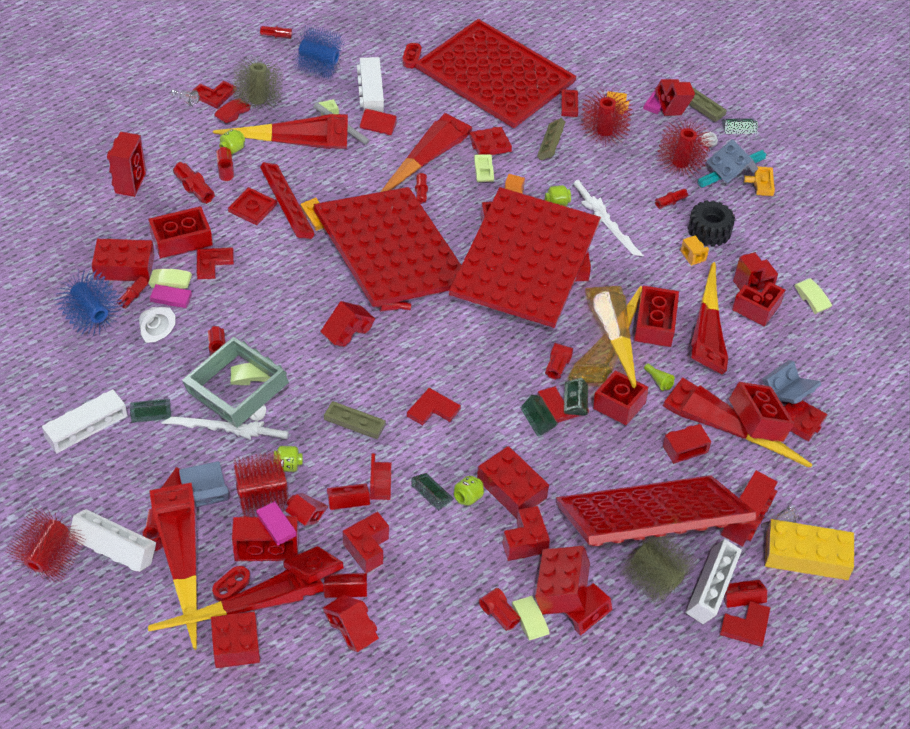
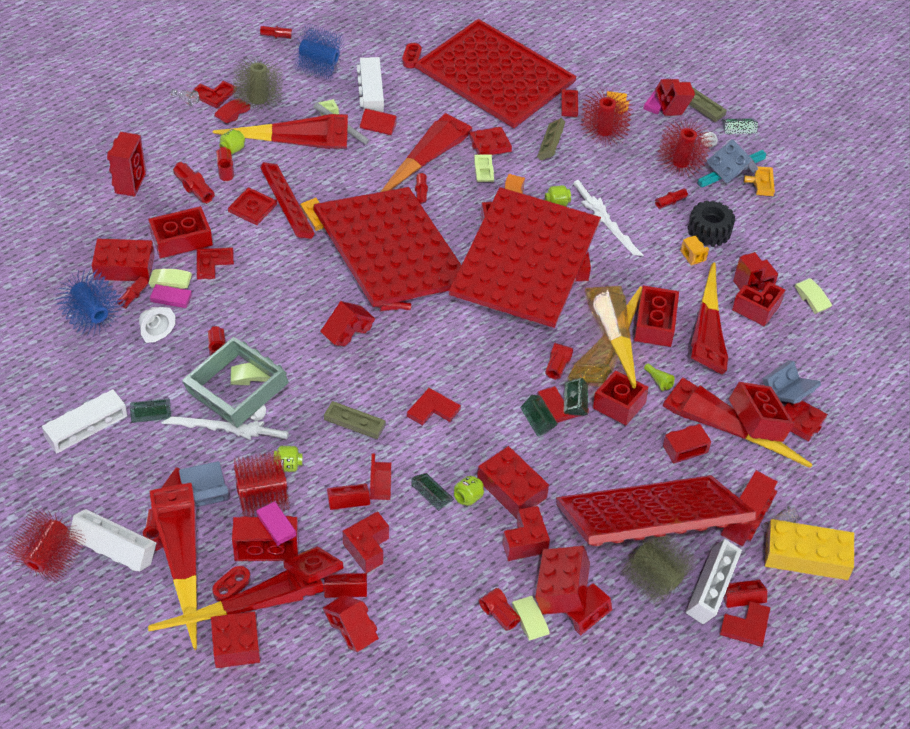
(305, 508): red slope -> none

